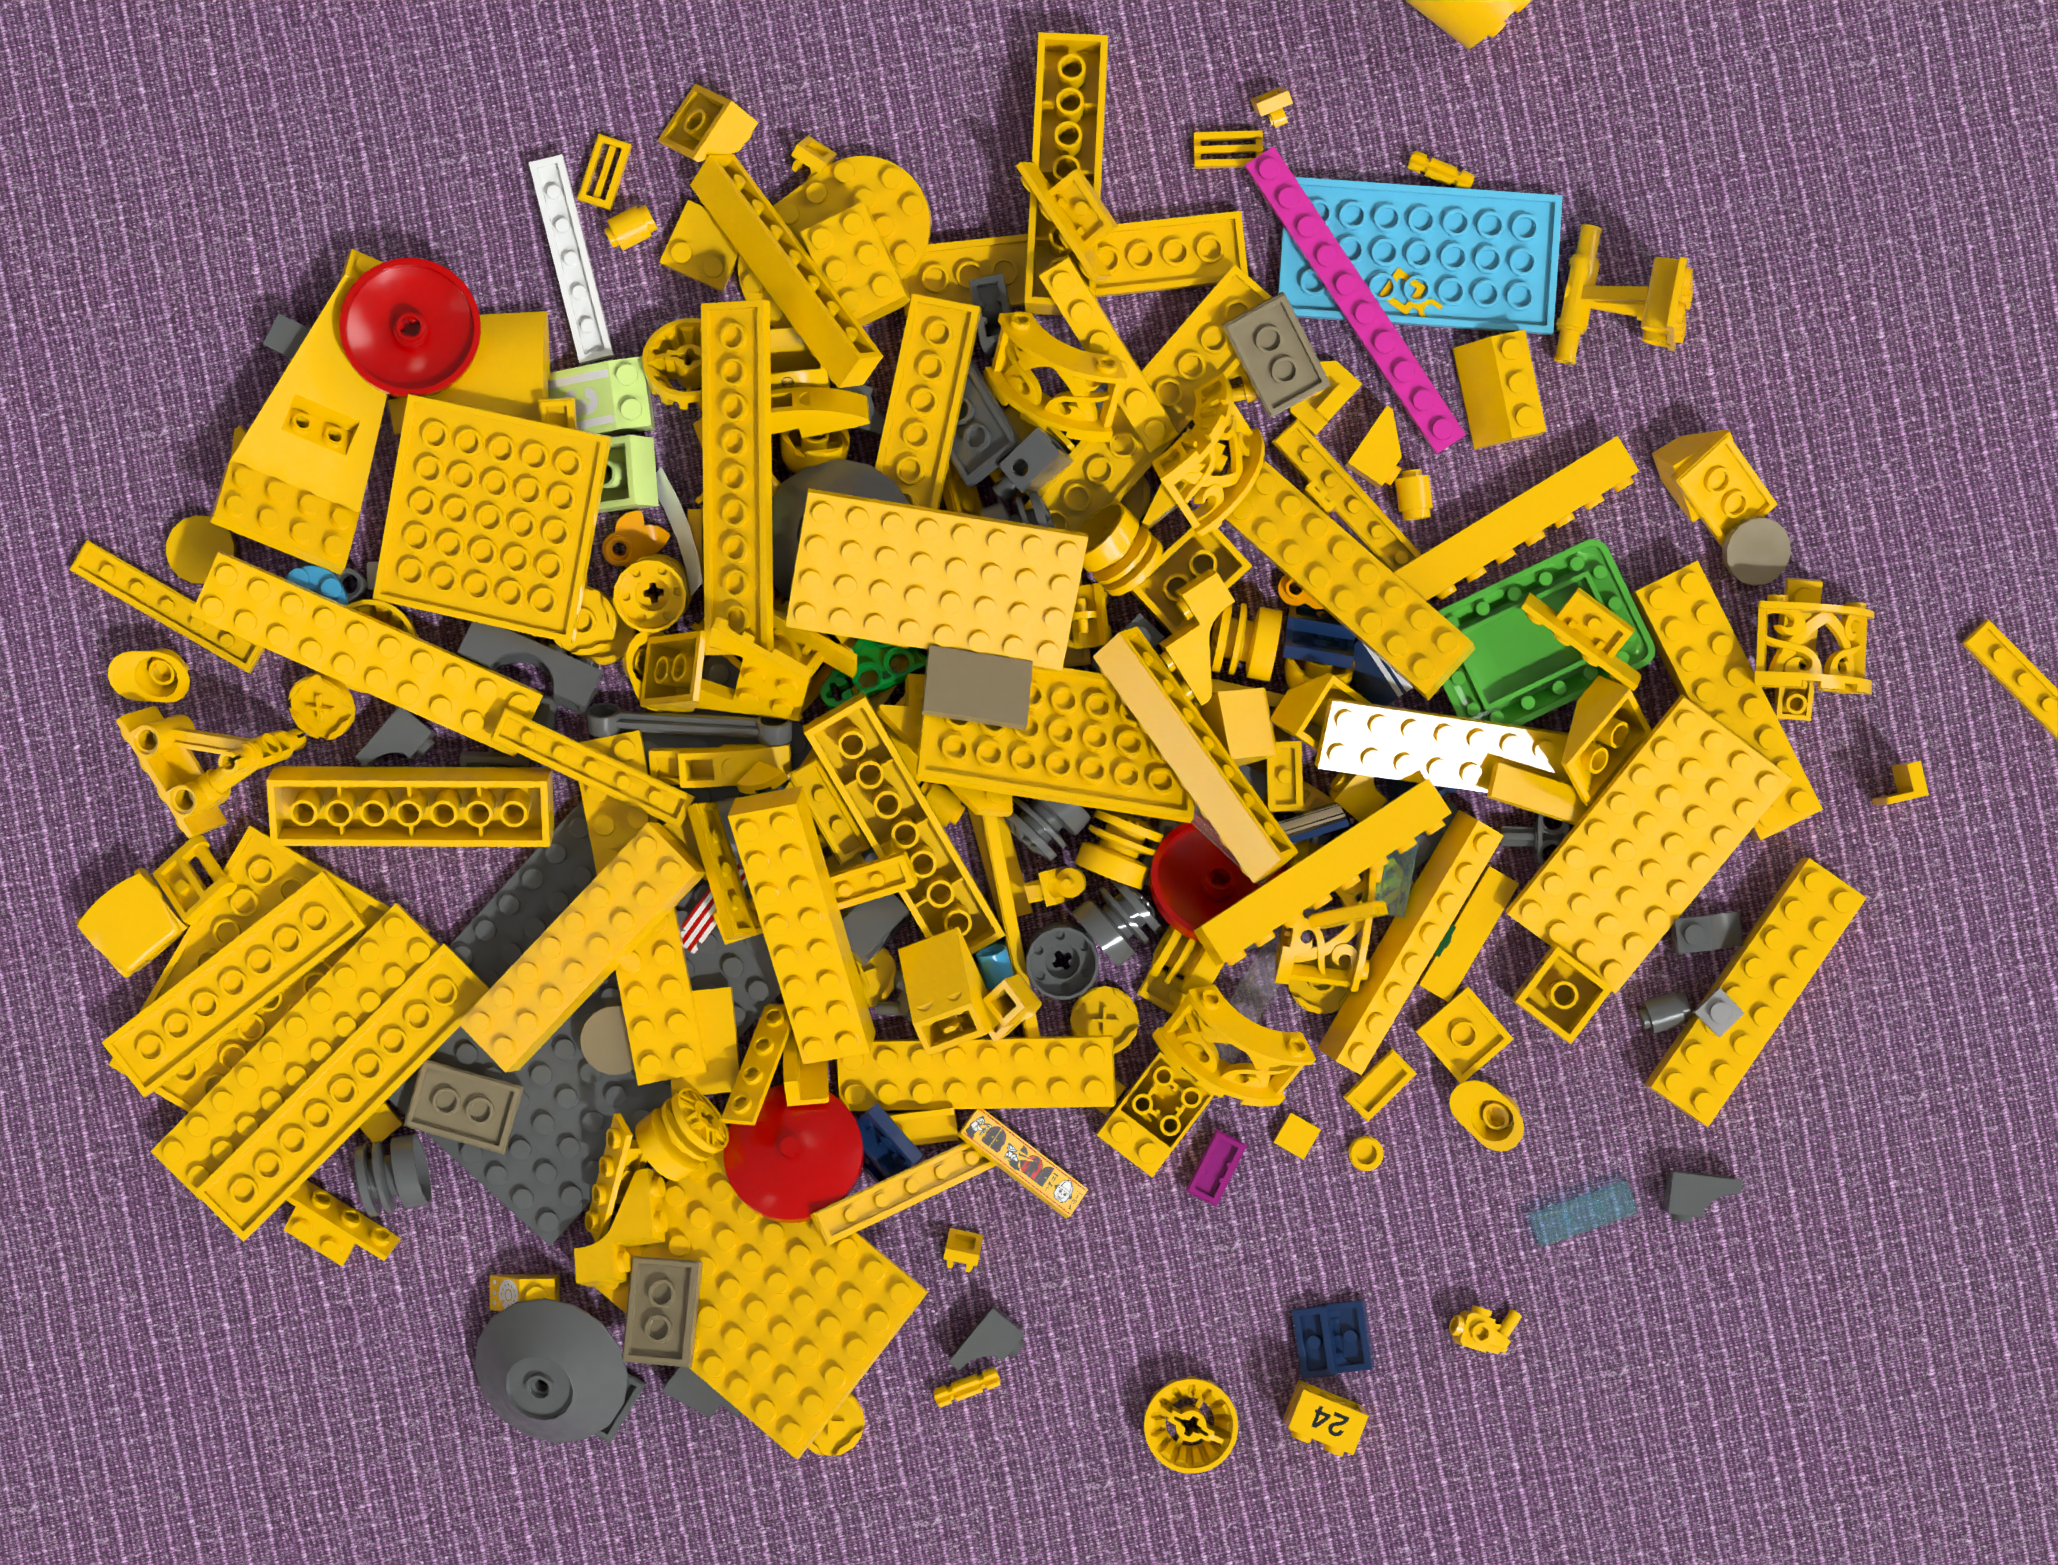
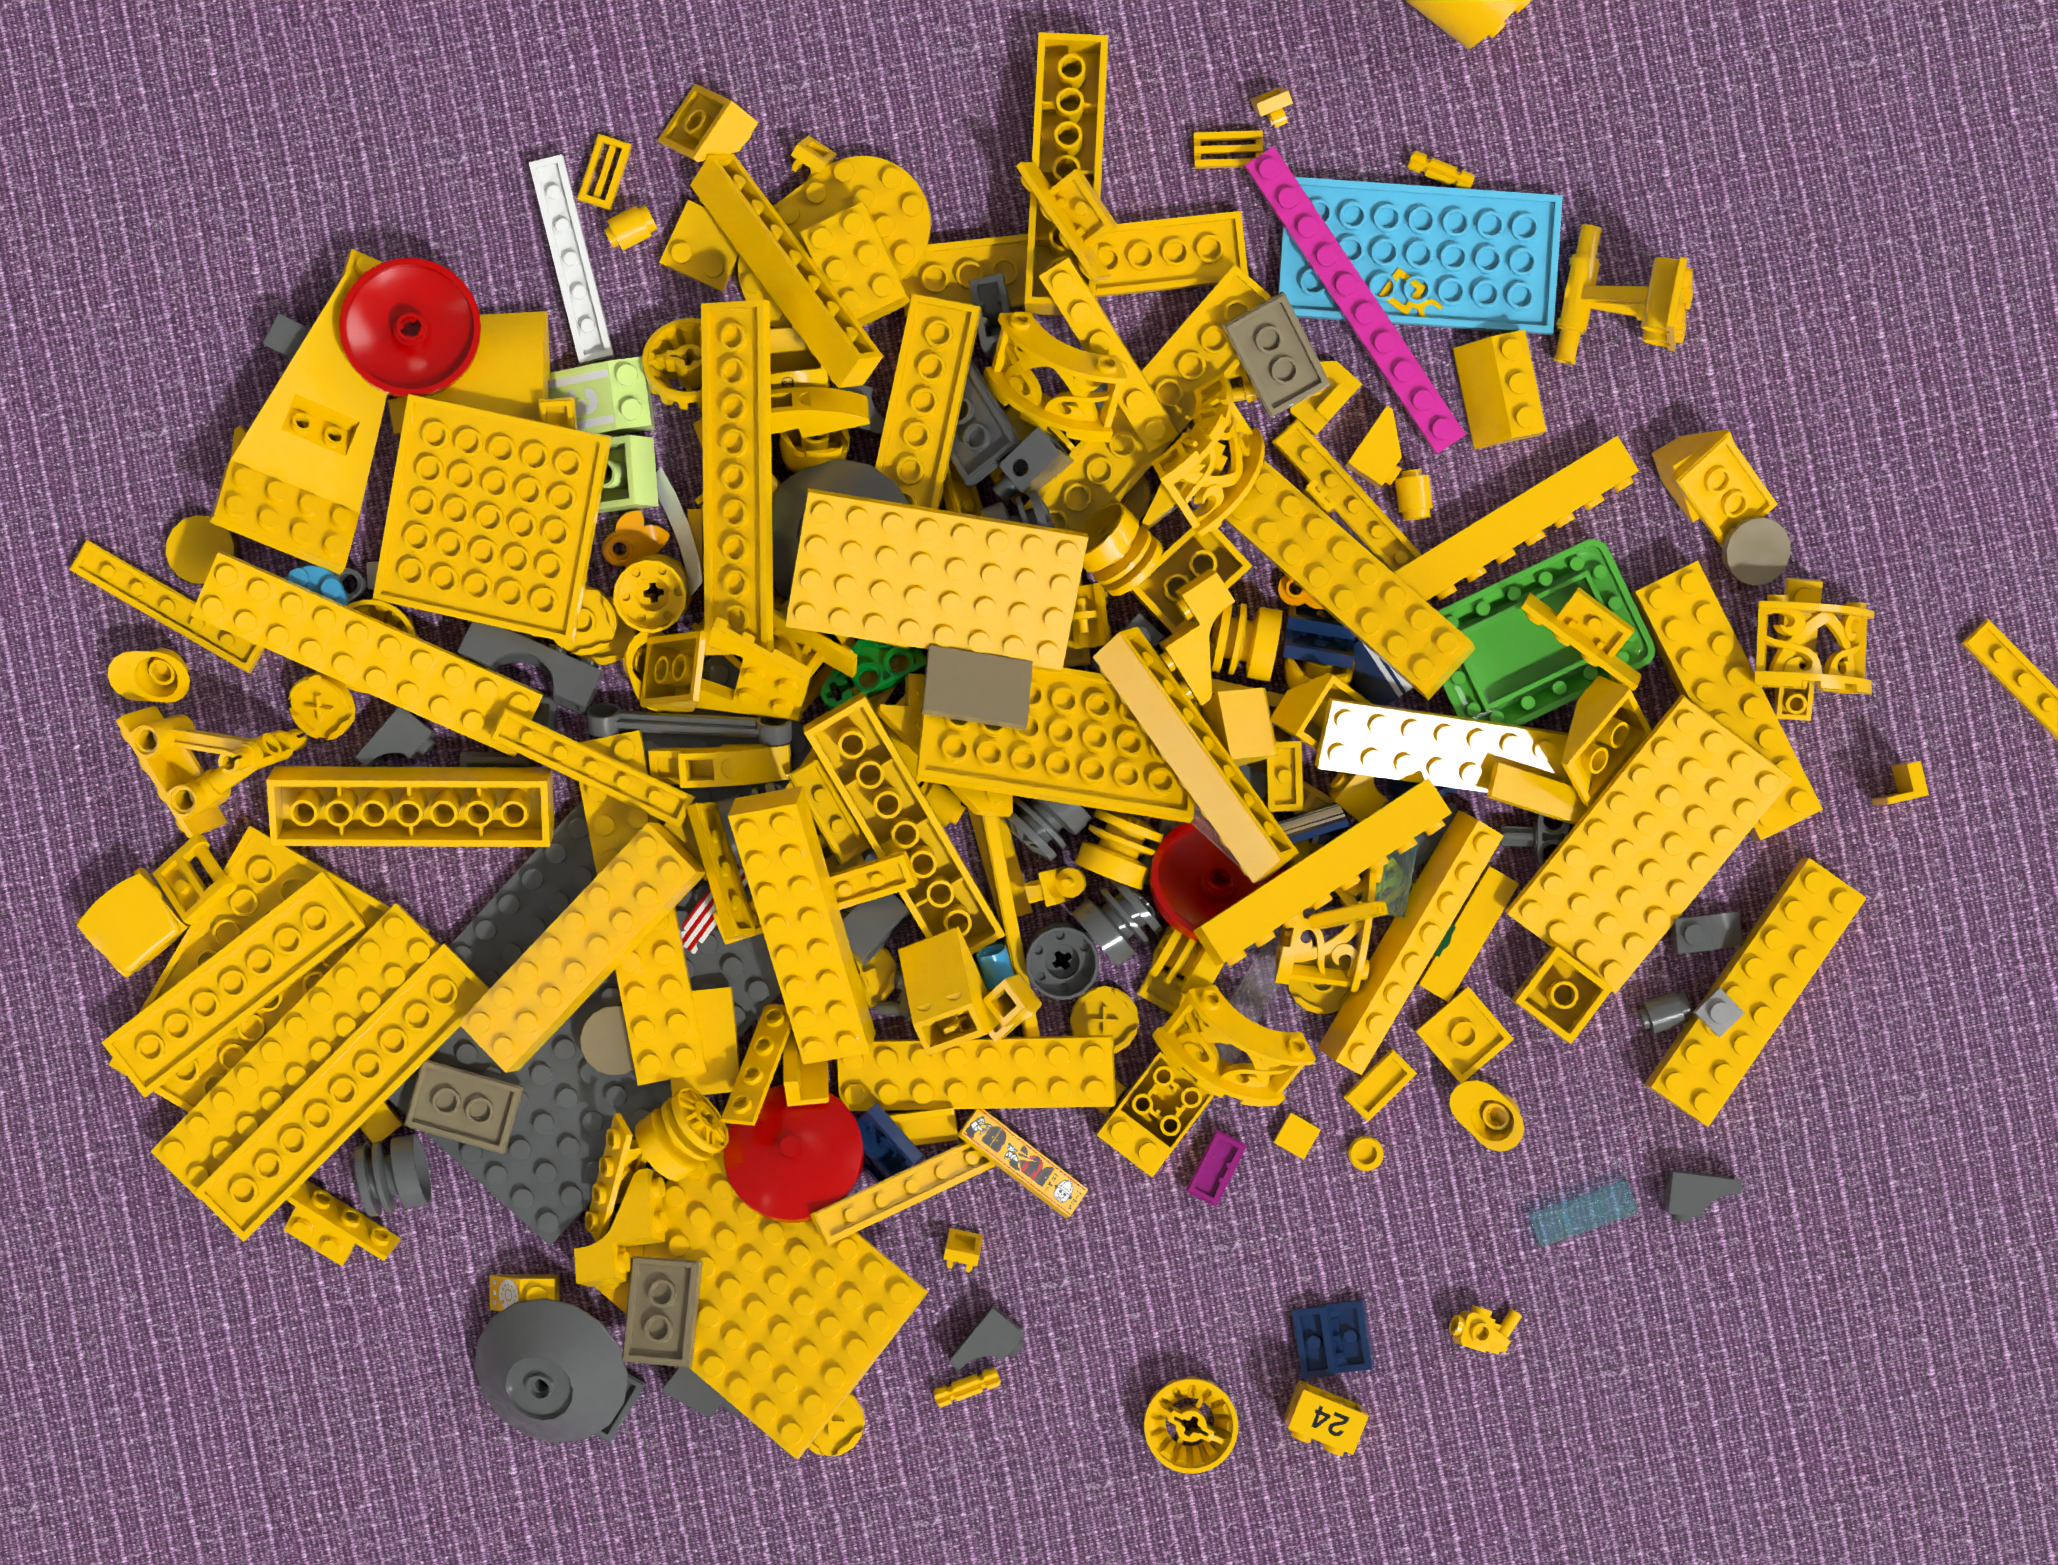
(761, 777): yellow tile -> none

